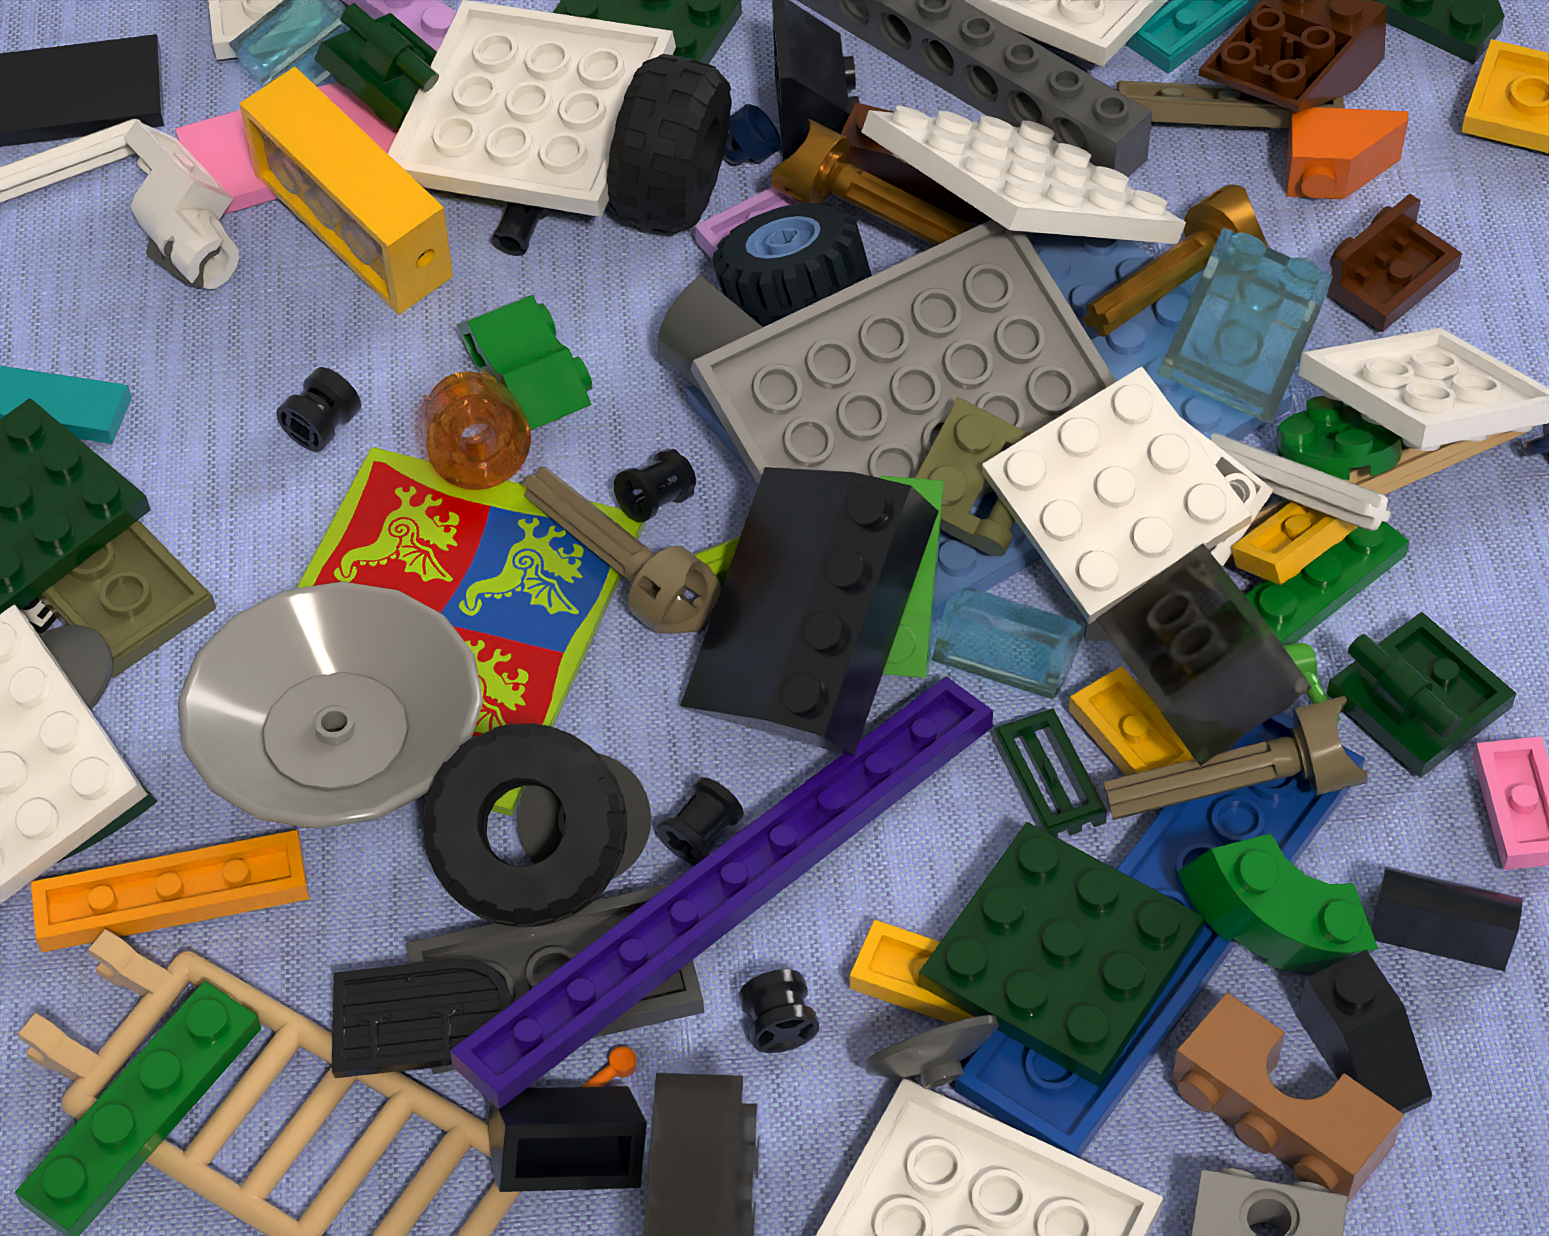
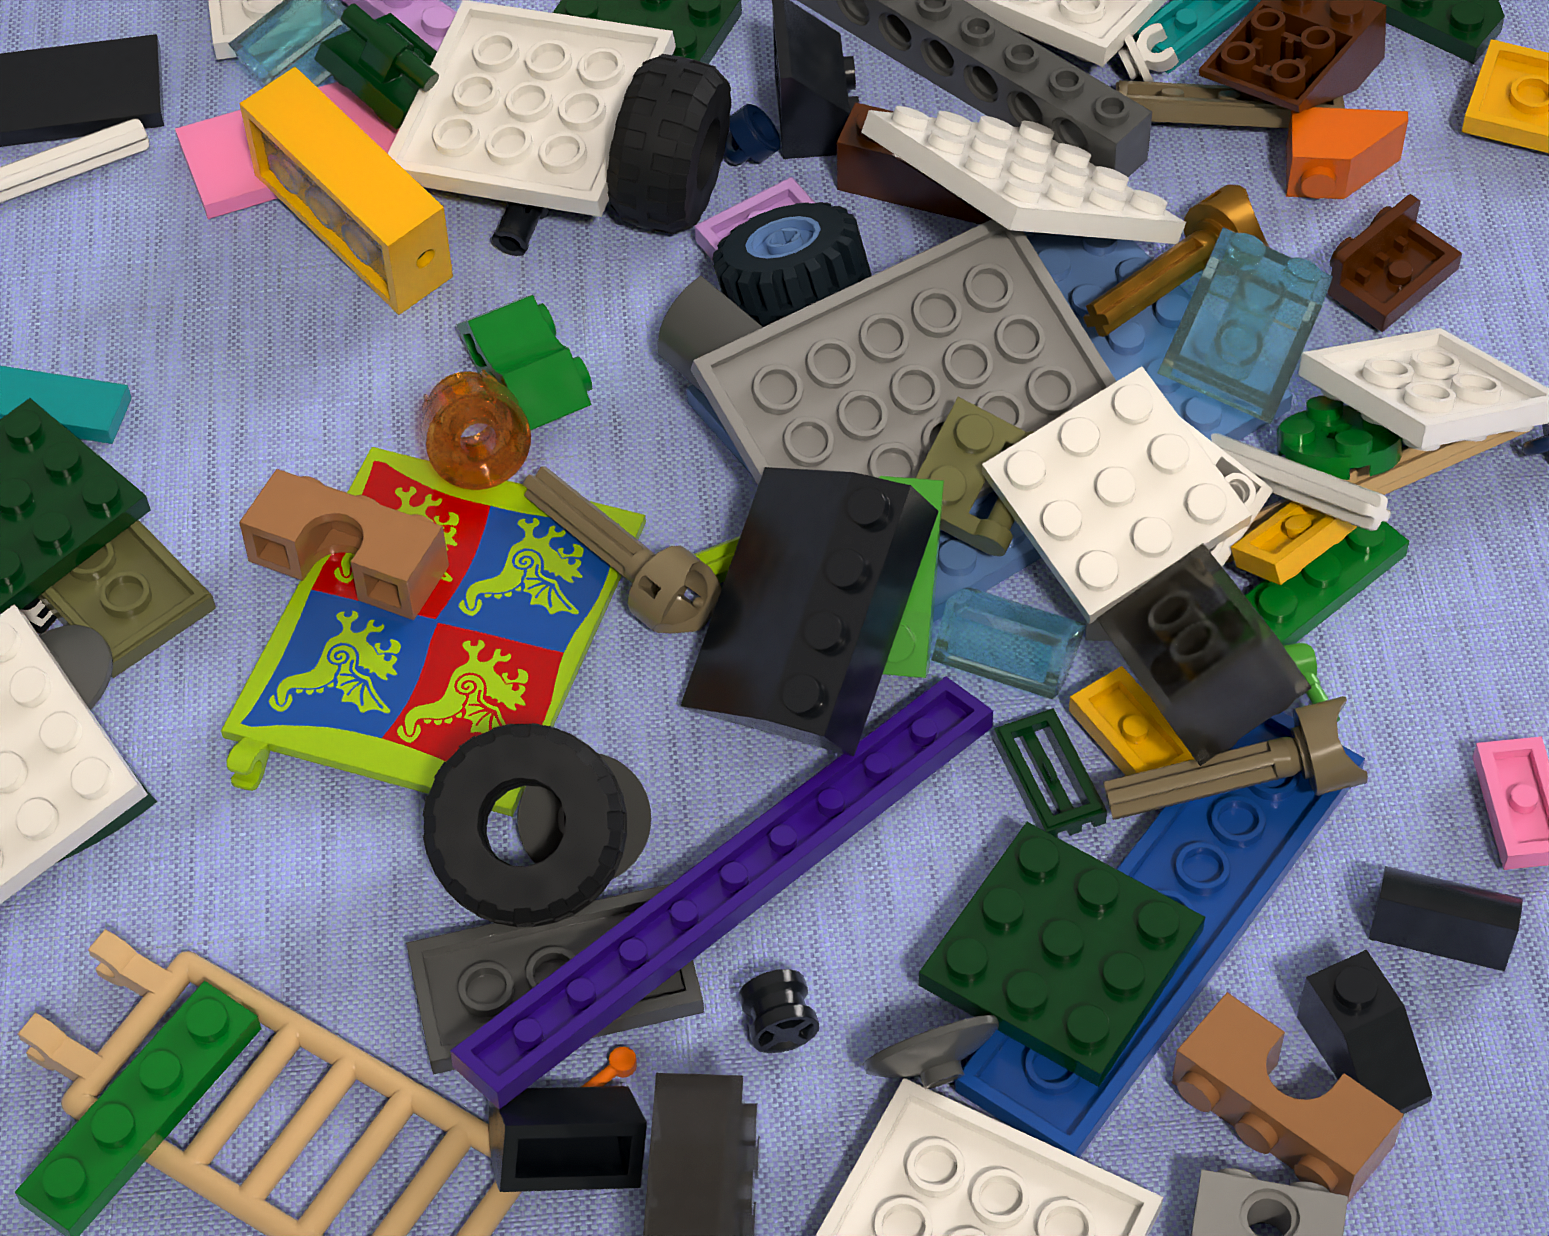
(169, 890): light orange plate -> none
(181, 210): white plate -> none
(303, 521): none -> medium nougat arch
(318, 409): black wheel -> none
(318, 663): light grey dish -> none
(410, 1014): black window -> none
(654, 485): black bush -> none
(700, 820): black bush -> none
(822, 169): pearl gold piece -> none
(890, 972): yellow plate -> none
(1138, 55): none -> white plate
(1275, 908): green brick -> none
(1420, 693): dark green plate -> none

